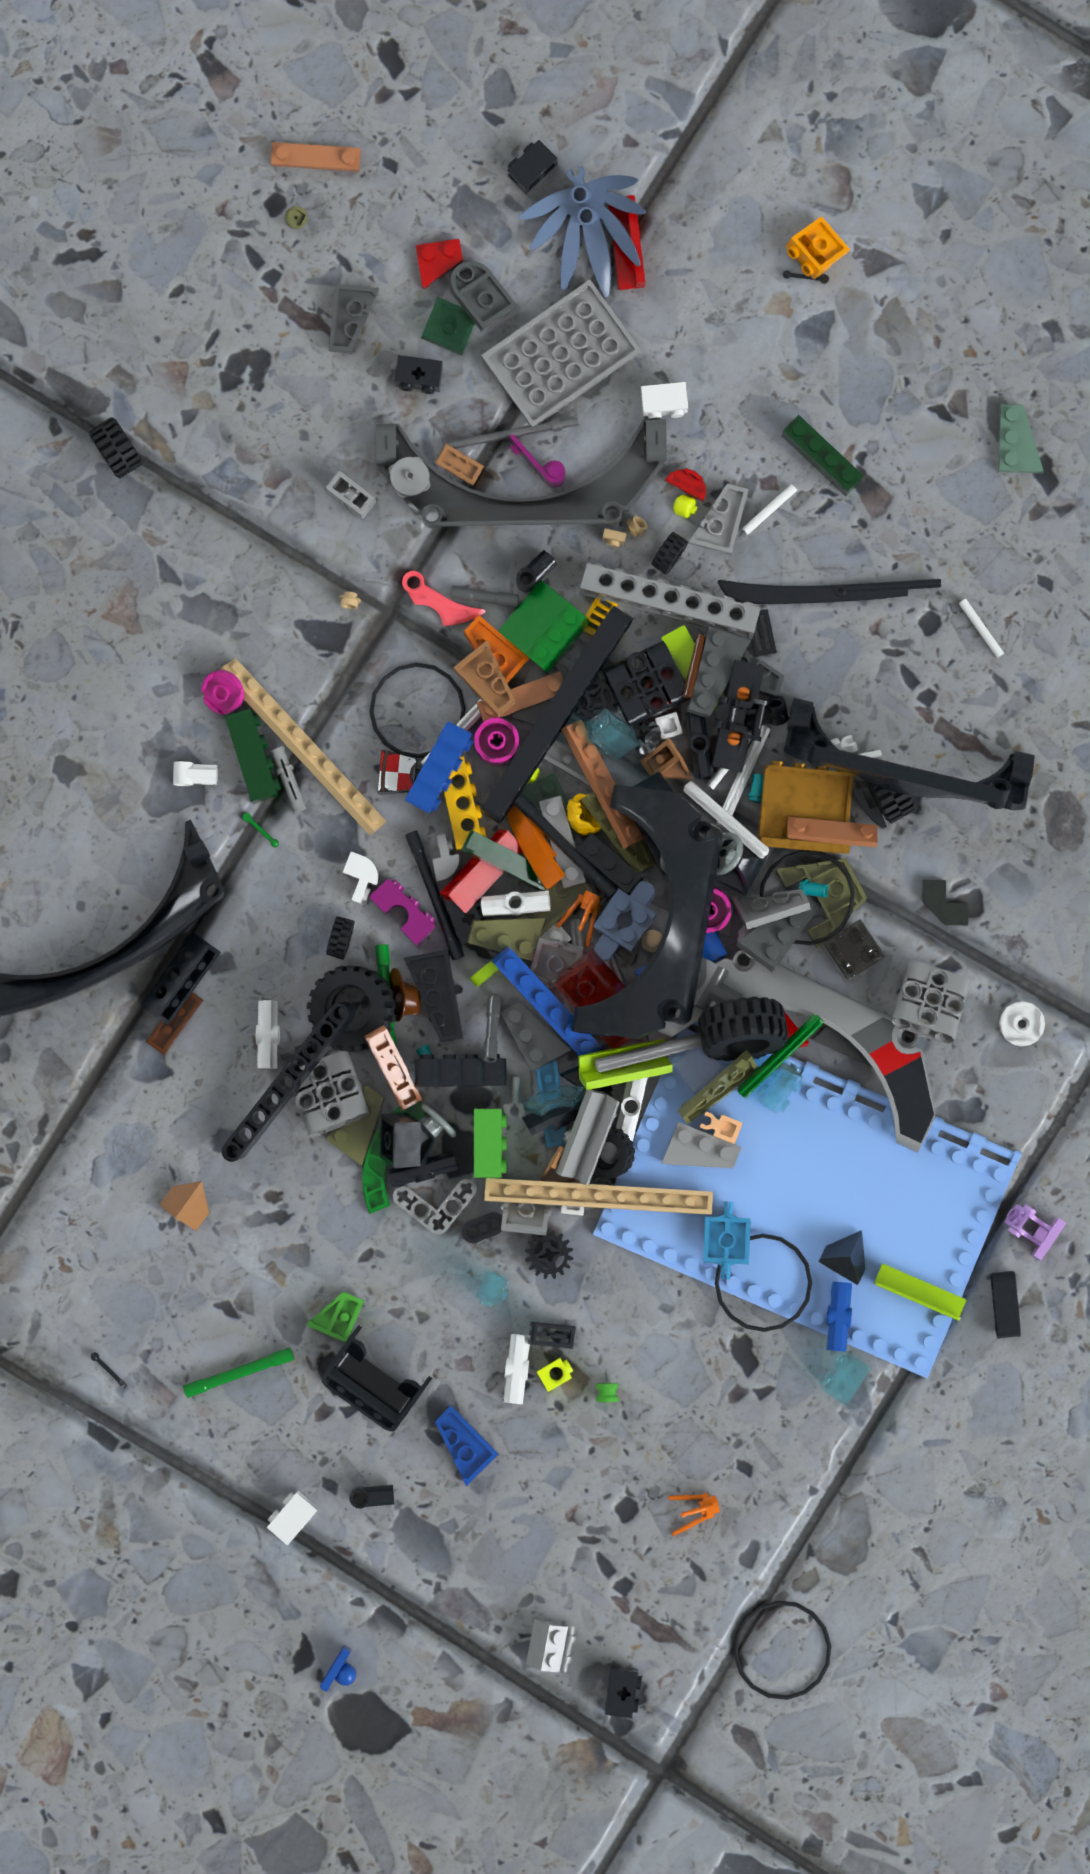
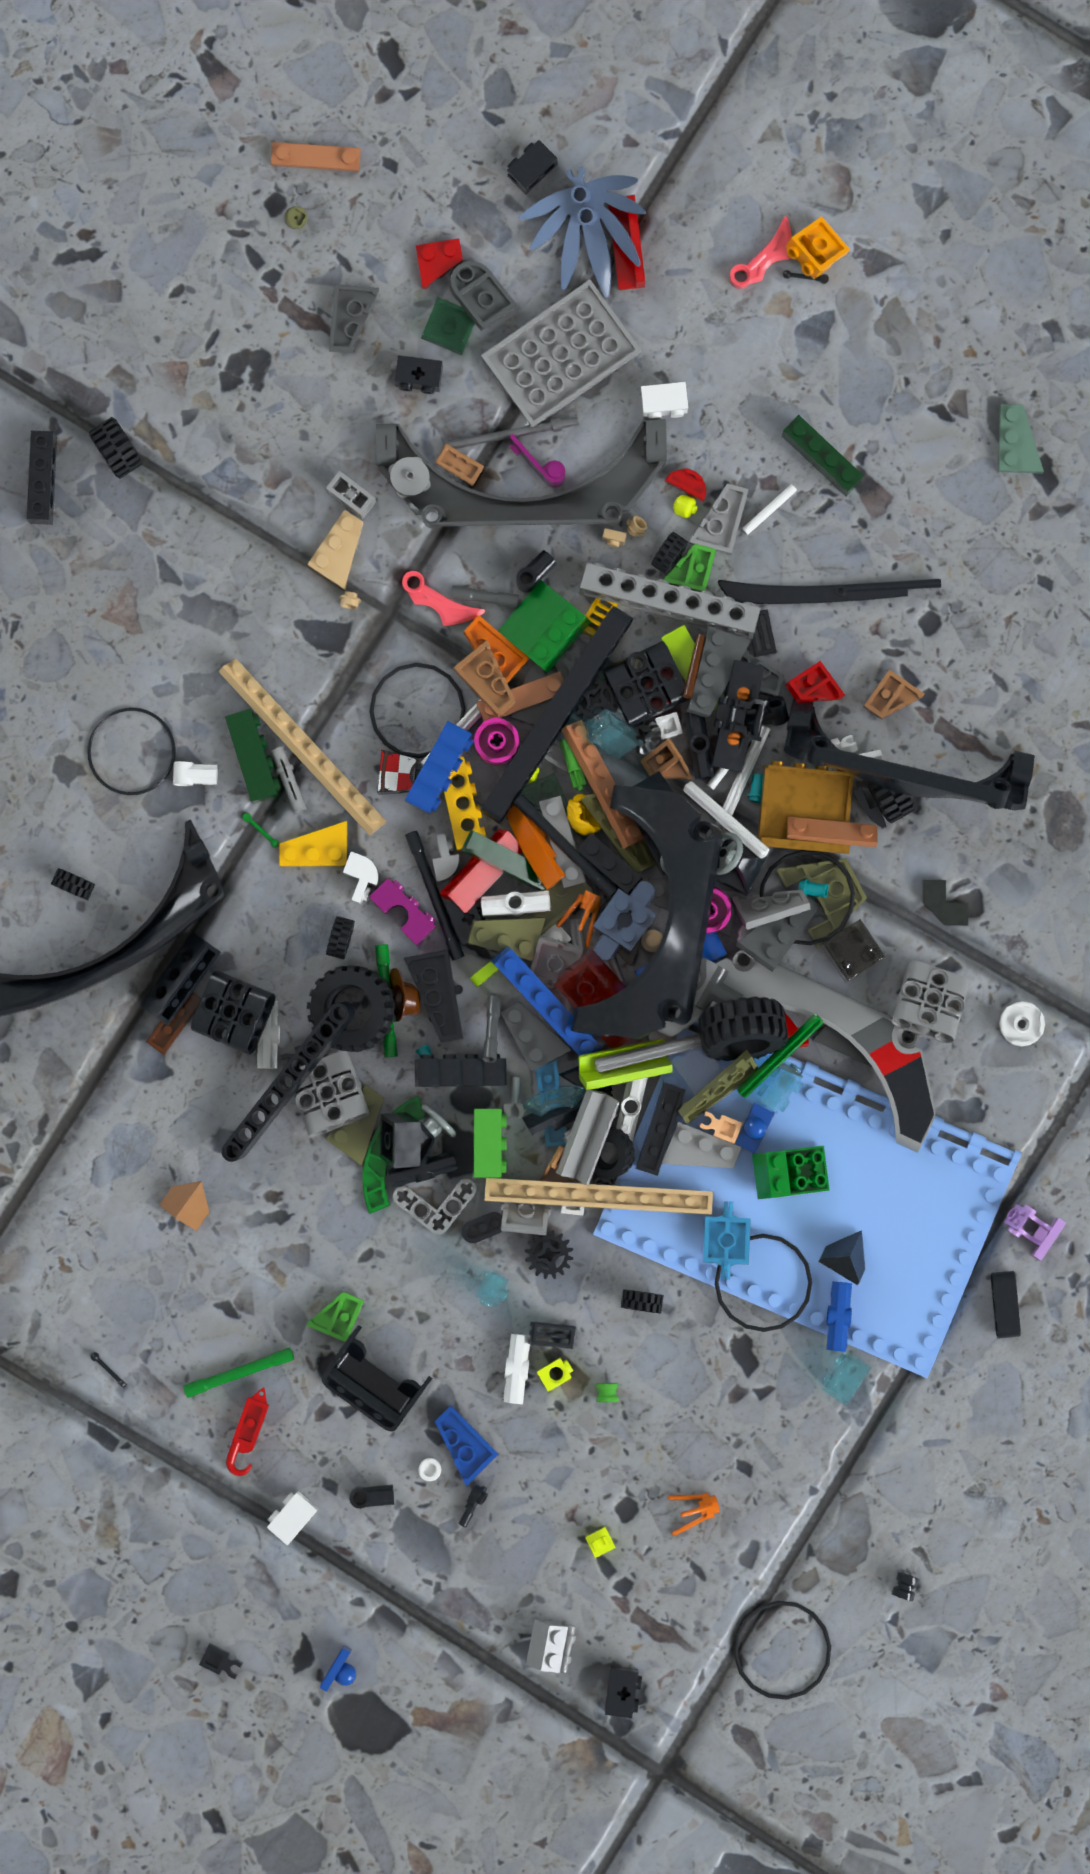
(41, 477): none -> black brick
(72, 884): none -> black tyre
(138, 792): none -> black piece
(217, 1659): none -> black plate
(222, 692): dark pink tile -> none
(247, 1430): none -> red plate
(251, 1003): none -> black connector
(316, 849): none -> yellow wing
(337, 550): none -> tan wing
(393, 1067): plate -> none
(429, 1469): none -> white tile
(477, 1496): none -> black plate
(574, 770): none -> bright green piece
(600, 1542): none -> neon yellow tile
(642, 1301): none -> black tyre
(660, 1129): none -> black plate
(693, 568): none -> bright green wing
(754, 1128): none -> blue tile
(770, 254): none -> coral piece
(790, 1172): none -> green slope
(814, 685): none -> red wing
(892, 695): none -> medium nougat wing
(906, 1584): none -> black wheel
(919, 1291): lime panel -> none
(981, 628): white bar -> none

